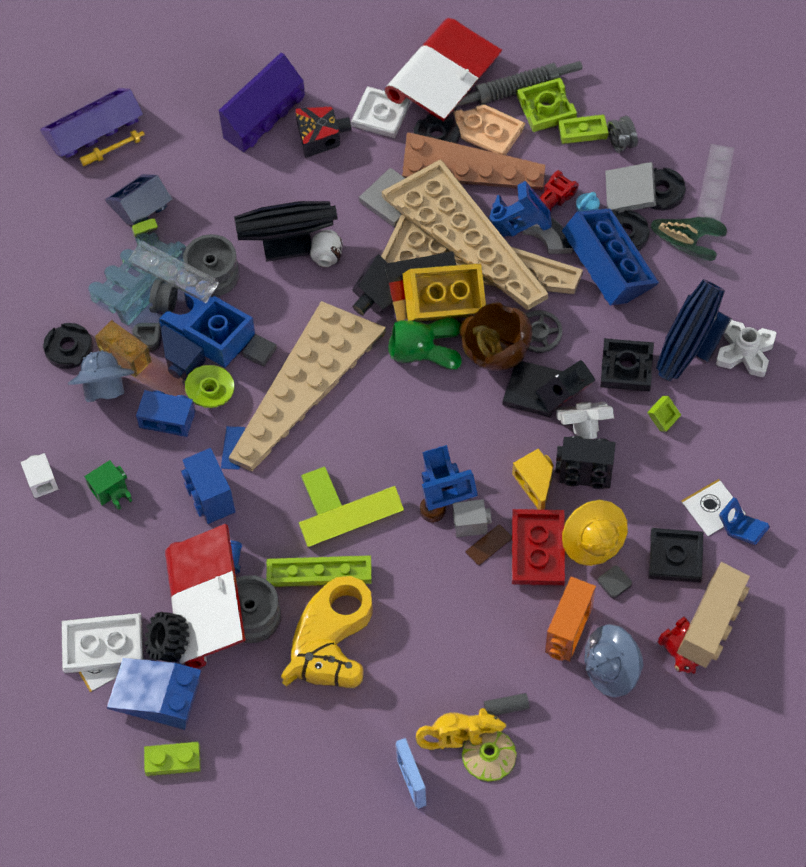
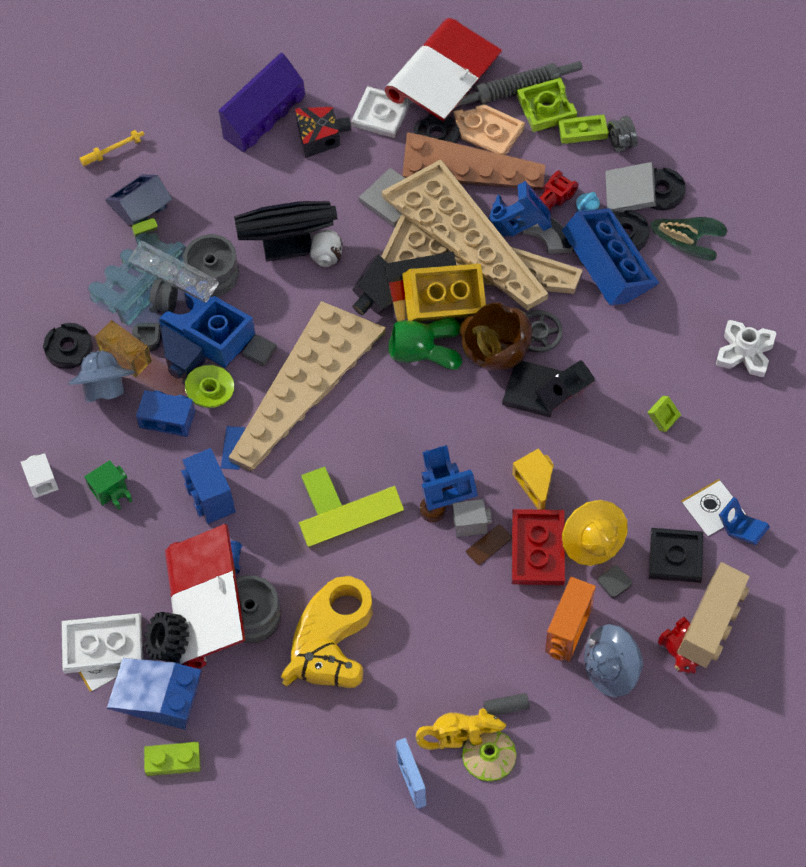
(92, 122): dark purple slope -> none
(317, 570): lime plate -> none
(585, 417): white plant -> none
(585, 462): black brick -> none
(628, 378): black brick -> none
(694, 331): dark blue plate -> none
(715, 182): clear plate -> none

